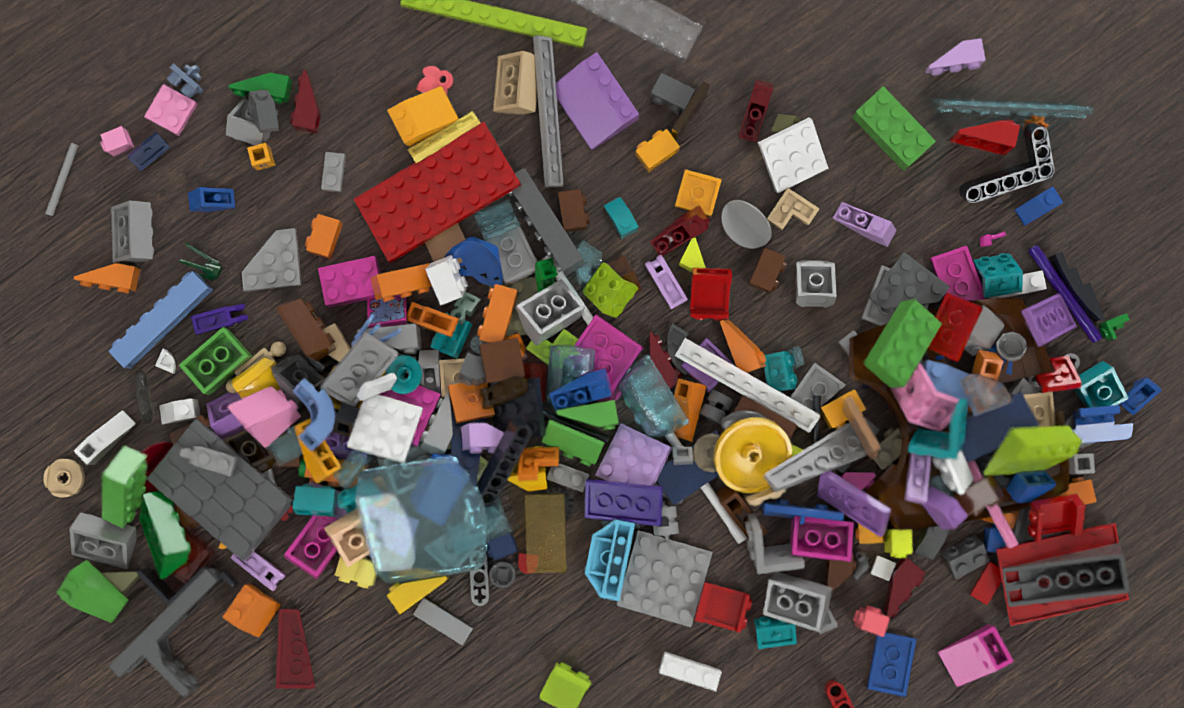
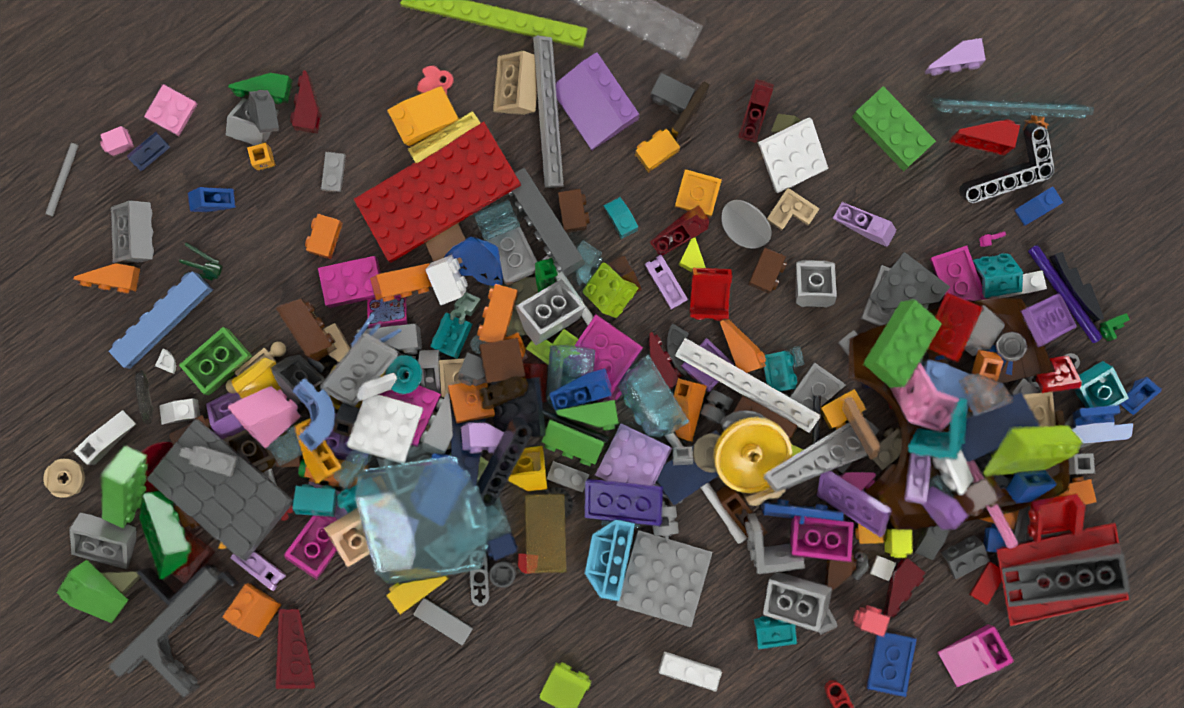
(191, 86): sand blue hips -> none
(217, 319): dark purple hinge -> none
(275, 263): light grey plate -> none
(360, 572): light yellow brick -> none
(432, 319): orange slope -> none
(534, 458): orange plate -> none
(723, 607): red panel -> none

